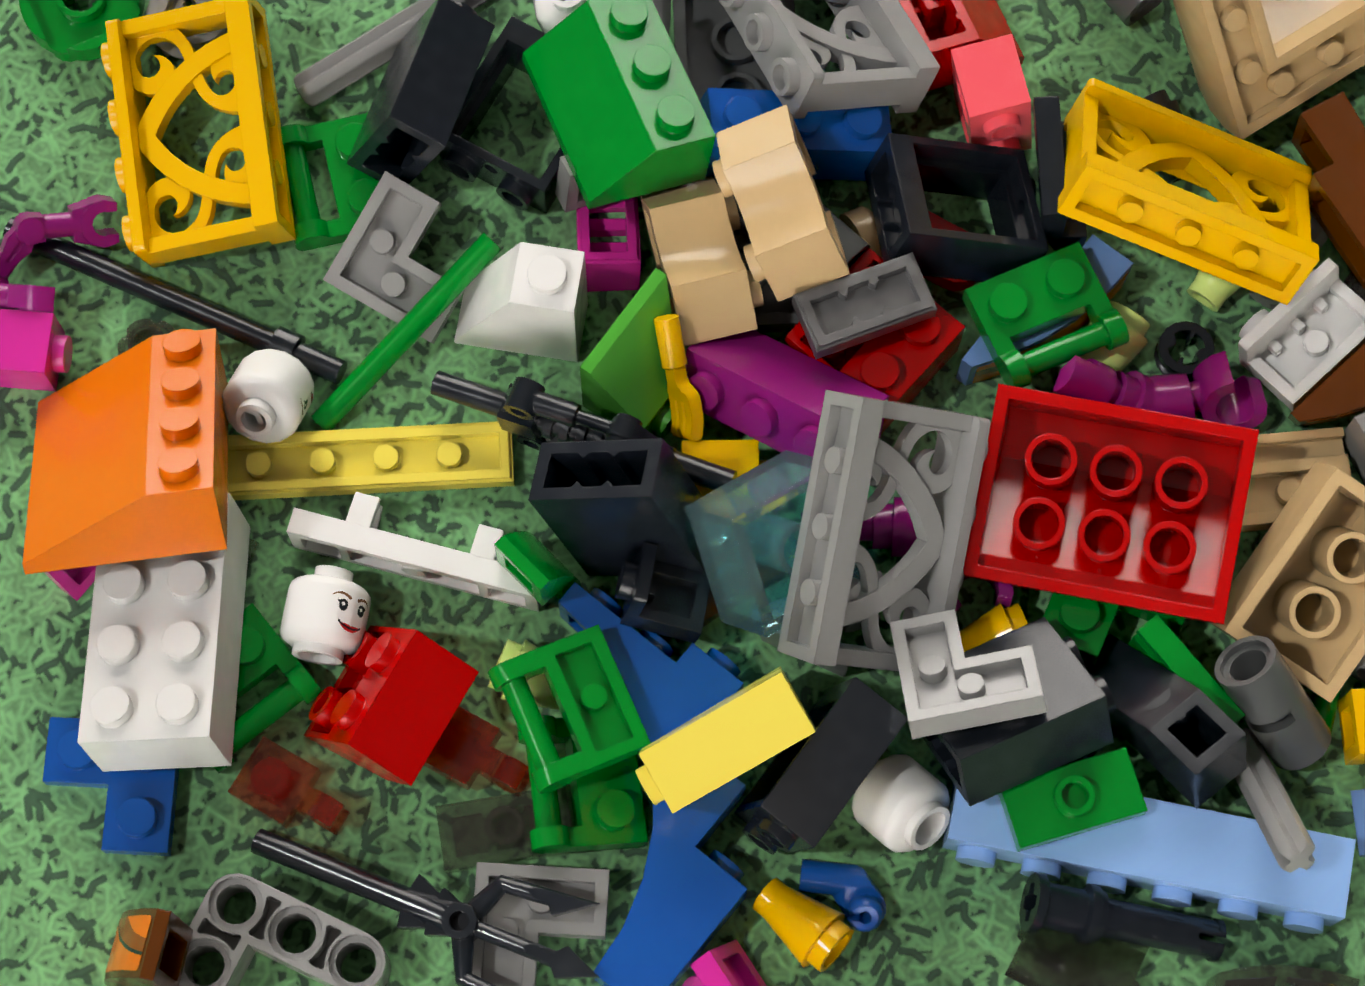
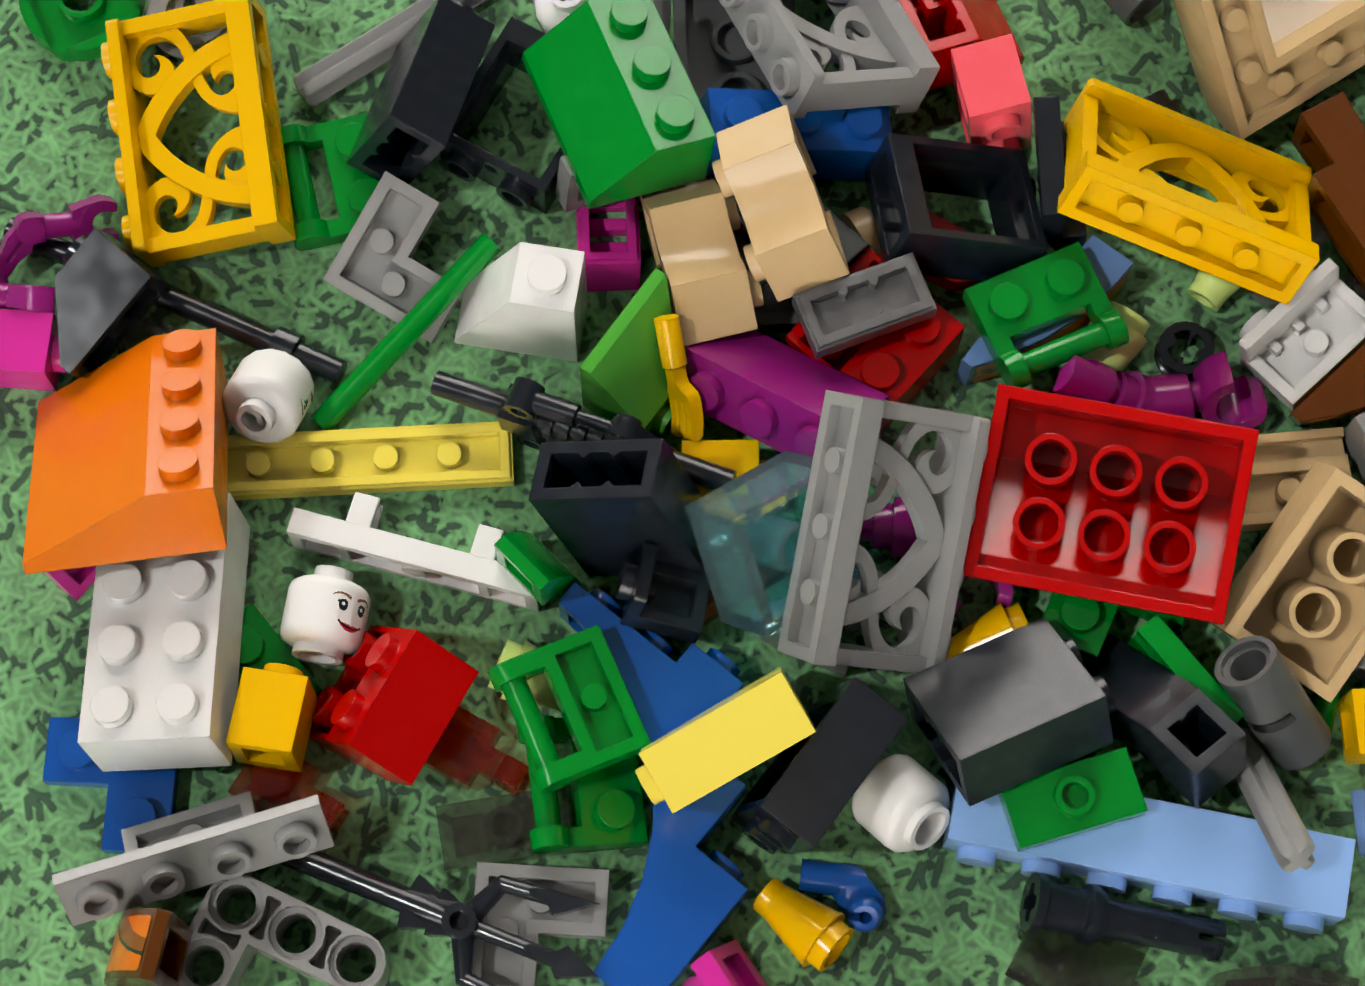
(99, 299): none -> black slope
(192, 852): none -> light grey bracket
(272, 717): none -> yellow brick
(956, 692): light grey plate -> none

